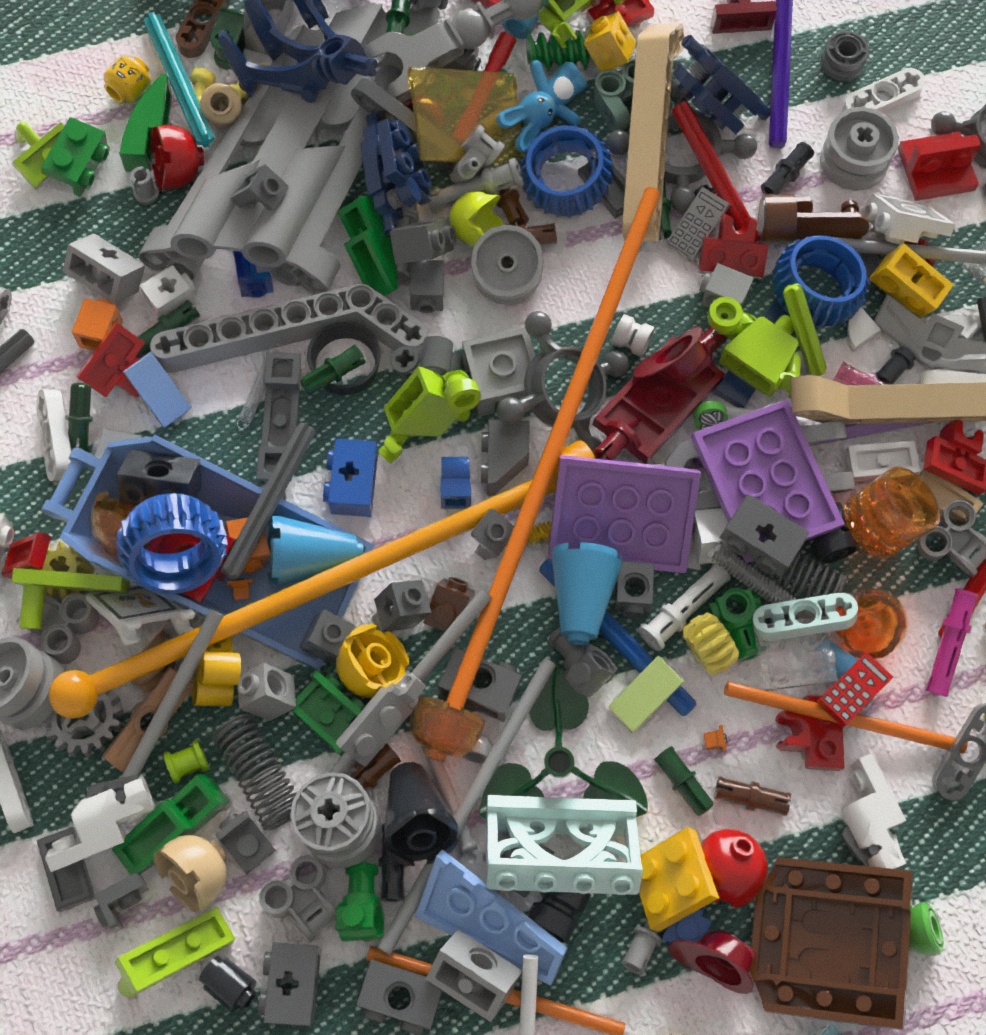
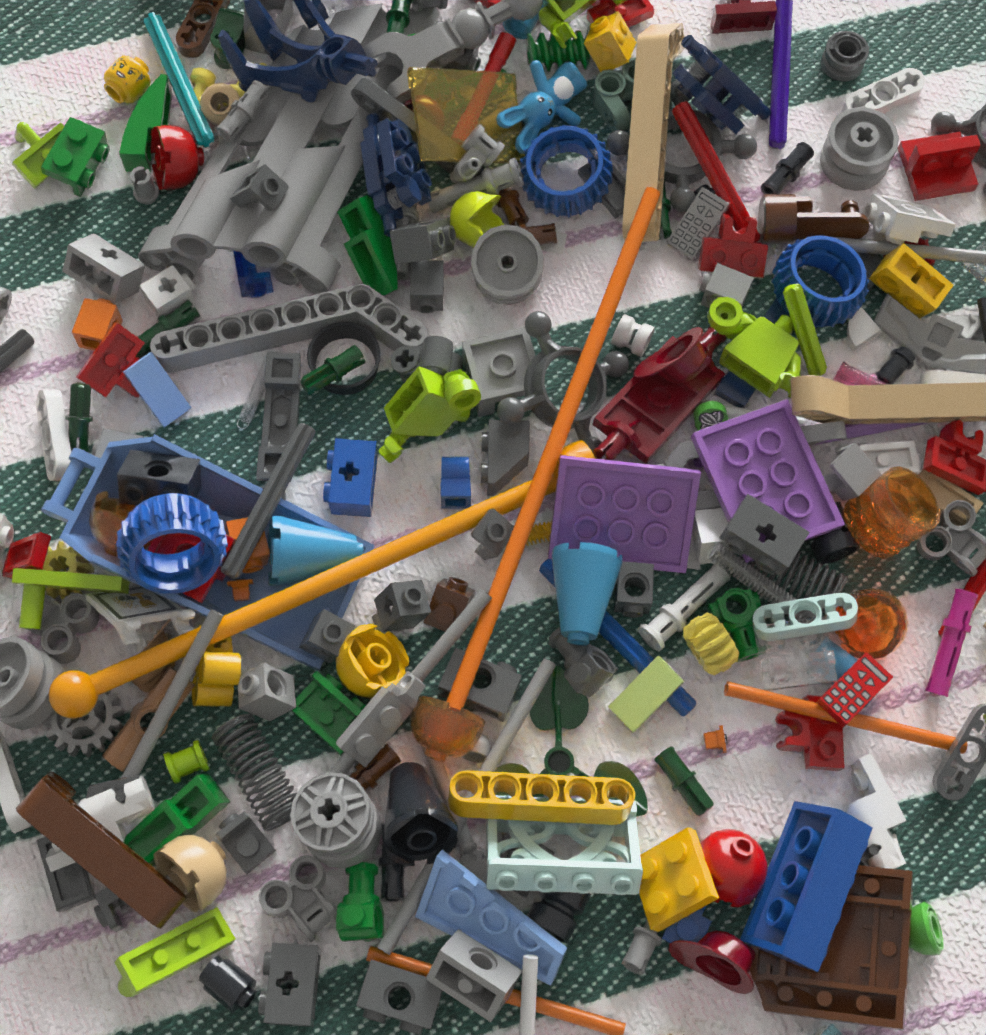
(99, 851): none -> reddish brown beam
(243, 111): none -> light grey pin
(557, 789): none -> yellow beam
(752, 796): reddish brown pin -> none
(807, 884): none -> blue slope
(854, 471): none -> light grey panel

